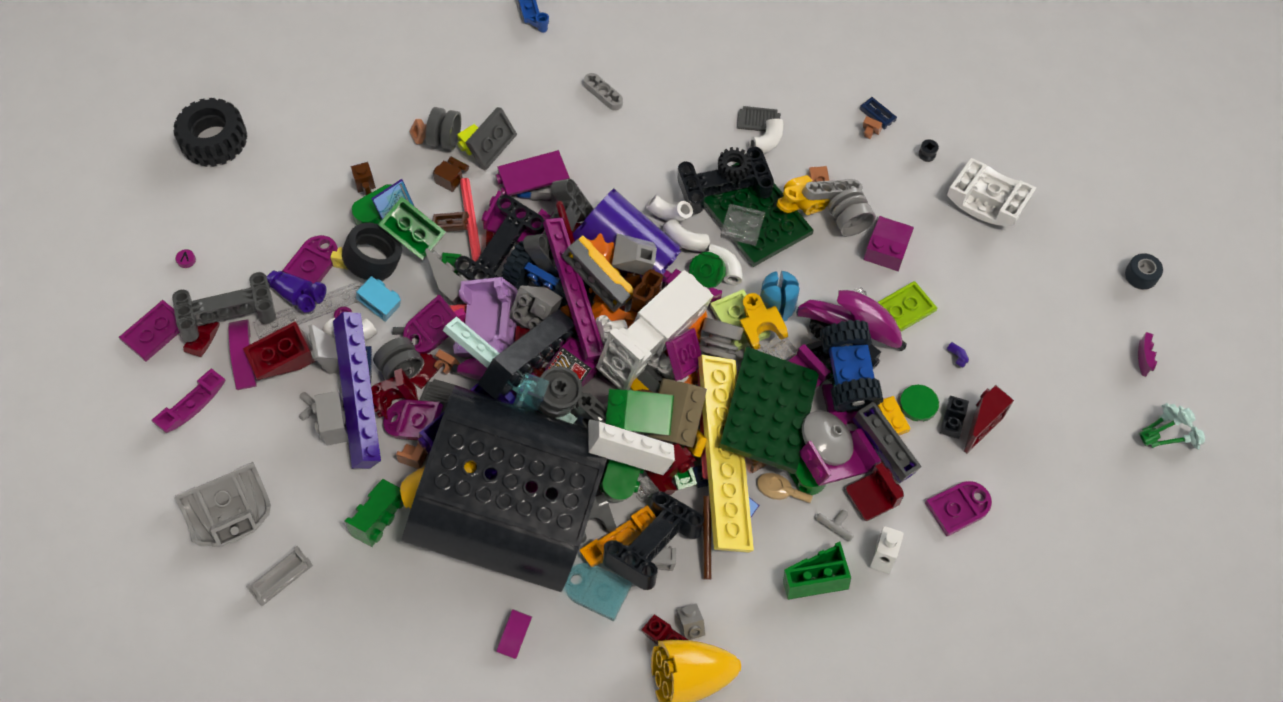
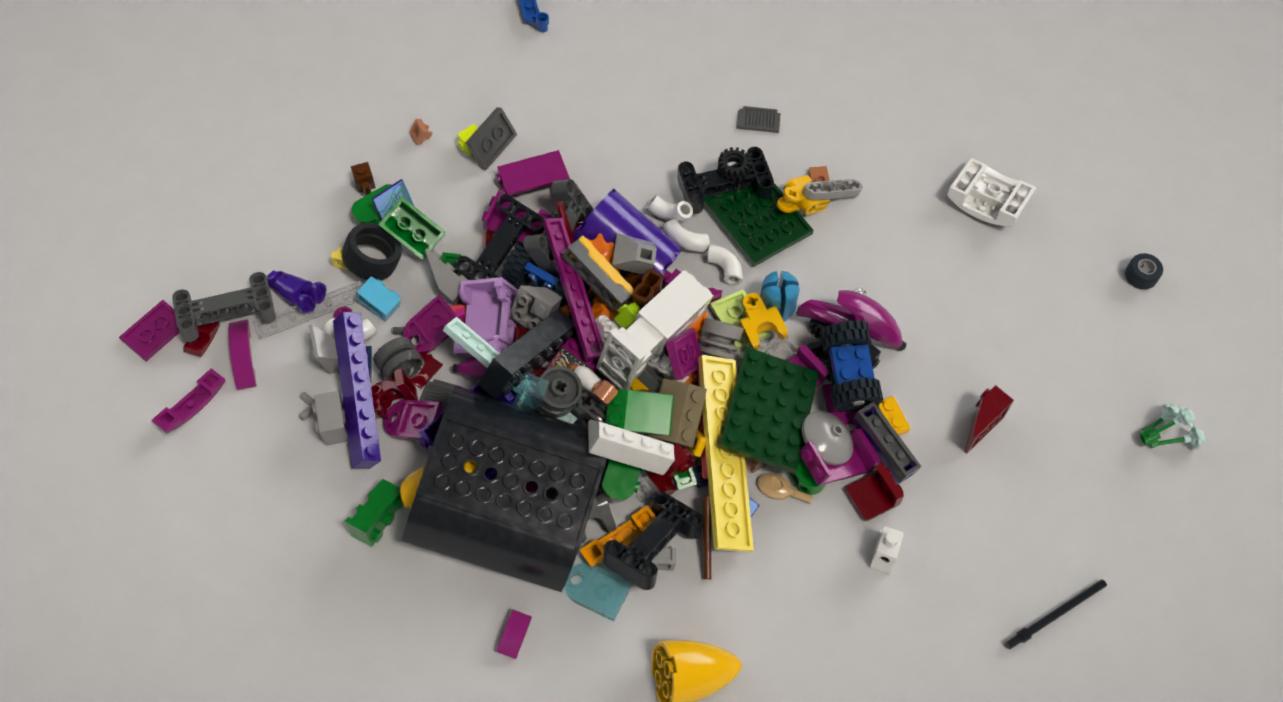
(185, 258): magenta tile -> none
(205, 115): black tyre -> none
(225, 507): light grey piece -> none
(279, 352): dark red slope -> none
(279, 576): light grey container -> none
(312, 261): magenta tile -> none
(412, 455): nougat panel -> none
(443, 128): dark grey wheel -> none
(445, 359): nougat tile -> none
(449, 173): reddish brown brick -> none
(449, 224): reddish brown tile -> none
(471, 226): coral axle -> none
(535, 195): light grey piece -> none
(603, 391): none -> piece
(606, 98): light grey beam -> none
(627, 315): none -> lime plate
(660, 630): dark red slope -> none
(691, 621): light grey bracket -> none
(708, 269): green tile -> none
(742, 224): clear plate -> none
(771, 137): white cylinder -> none
(818, 575): green wedge -> none
(836, 525): light grey piece -> none
(851, 212): light grey wheel -> none
(871, 126): nougat tile -> none
(876, 114): dark blue tile -> none
(888, 243): magenta slope -> none
(908, 305): lime tile -> none
(919, 403): green tile -> none
(925, 153): black wheel -> none
(954, 417): black slope -> none
(958, 507): magenta tile -> none
(960, 353): dark purple arm -> none
(1026, 633): none -> black bar
(1146, 356): magenta slope -> none

